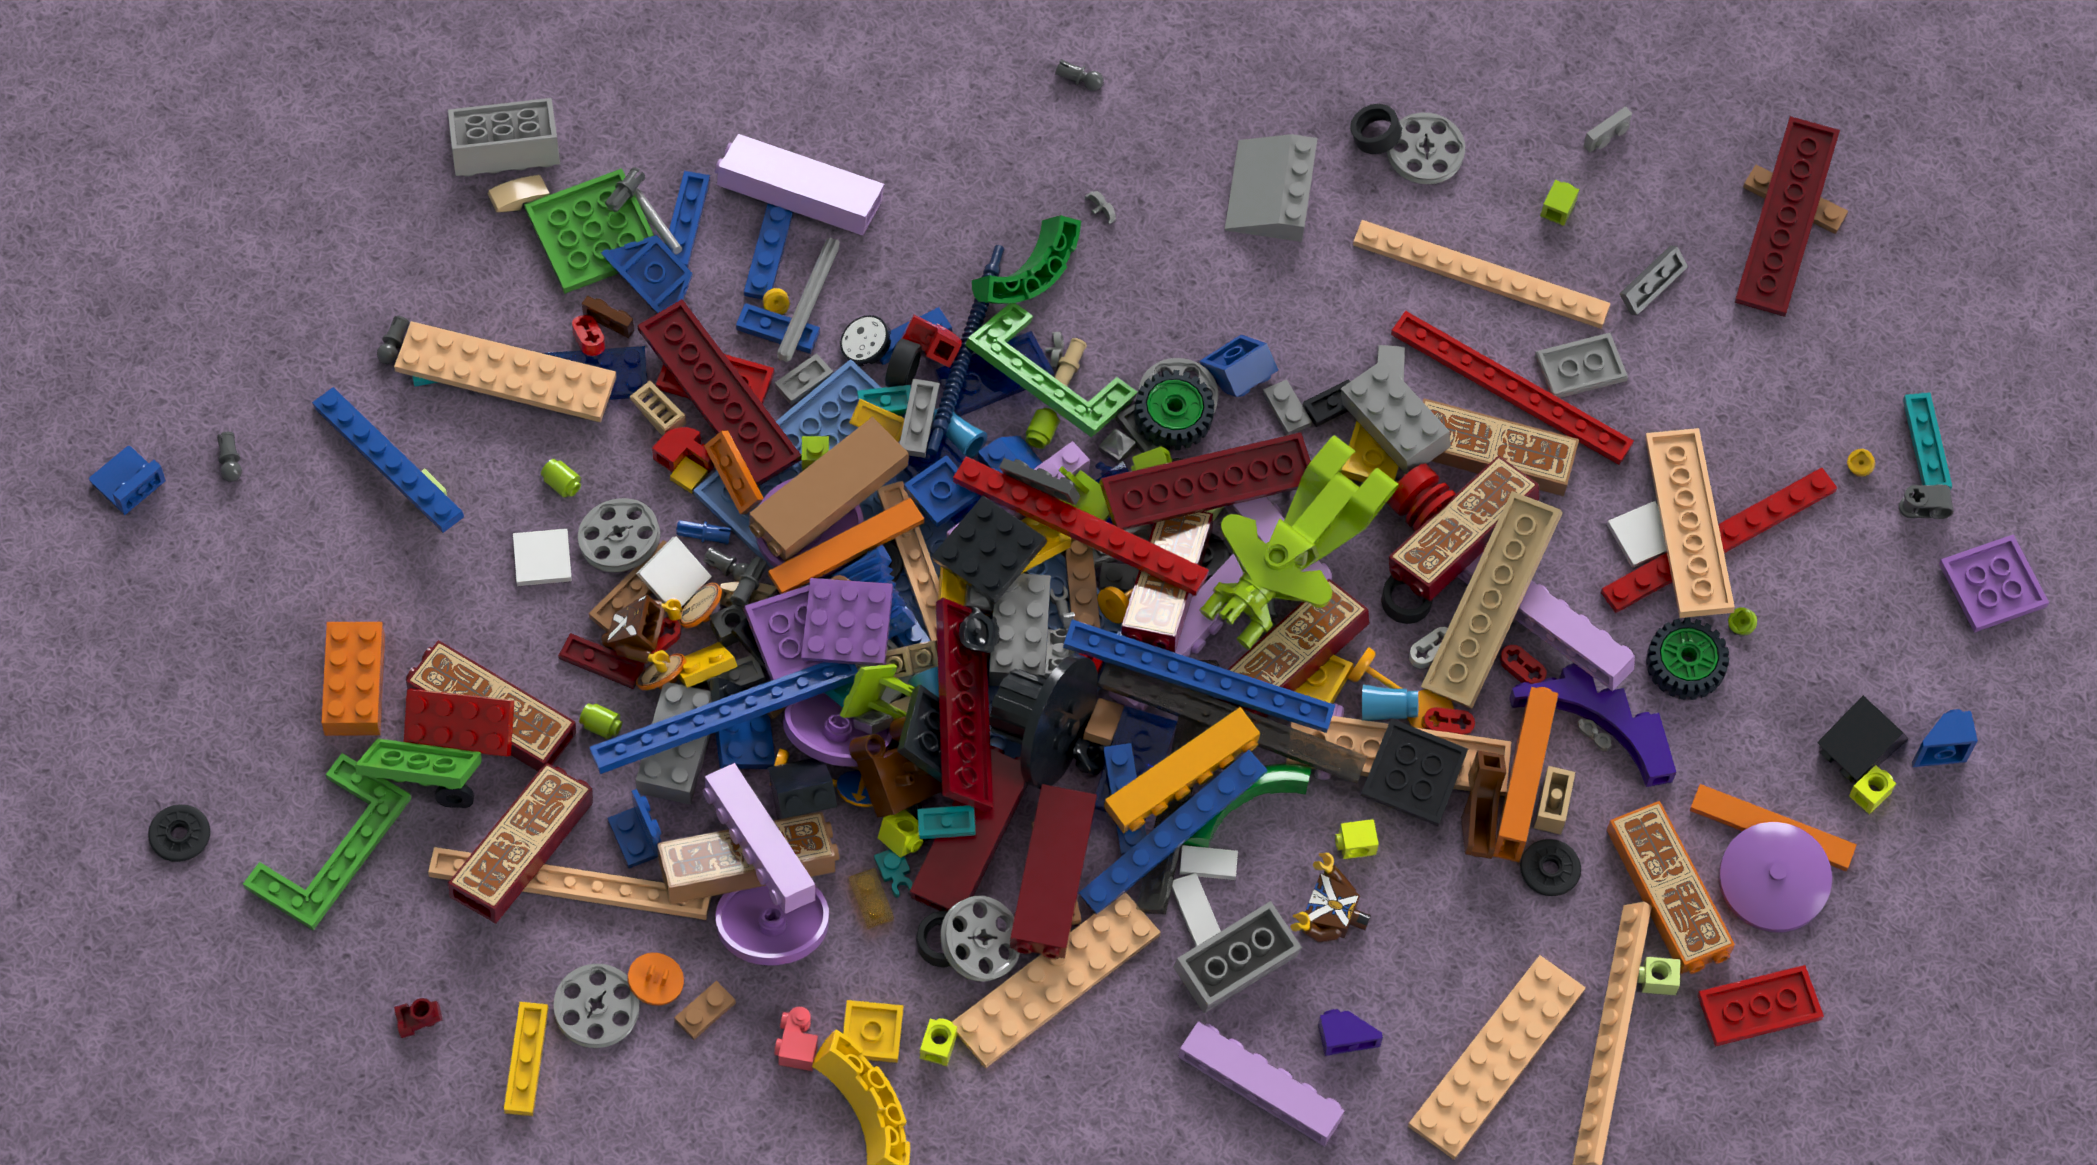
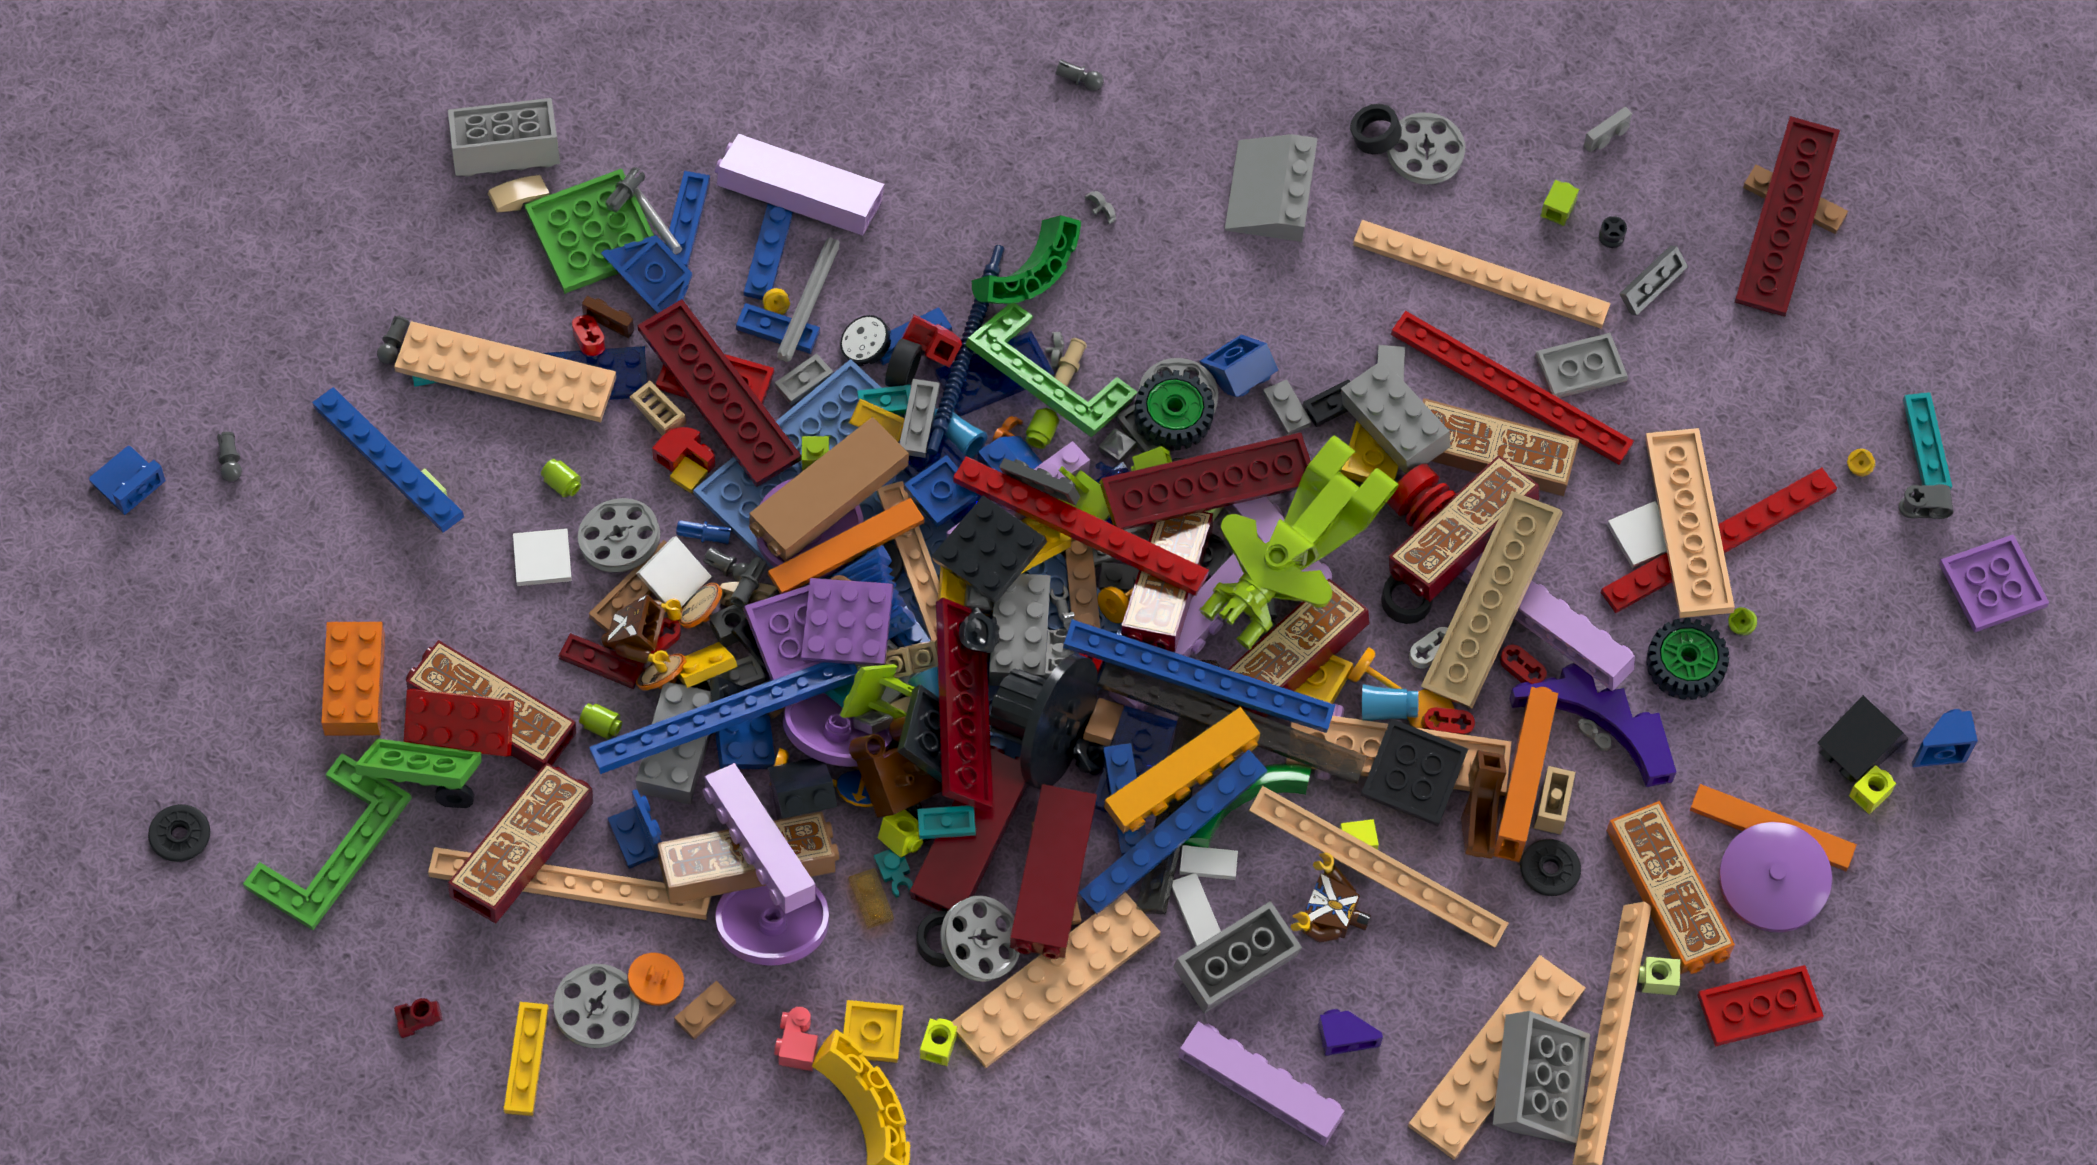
(734, 472): orange plate -> none
(1008, 424): none -> orange piece
(1378, 867): none -> light nougat plate
(1541, 1078): none -> light grey slope
(1615, 226): none -> black wheel

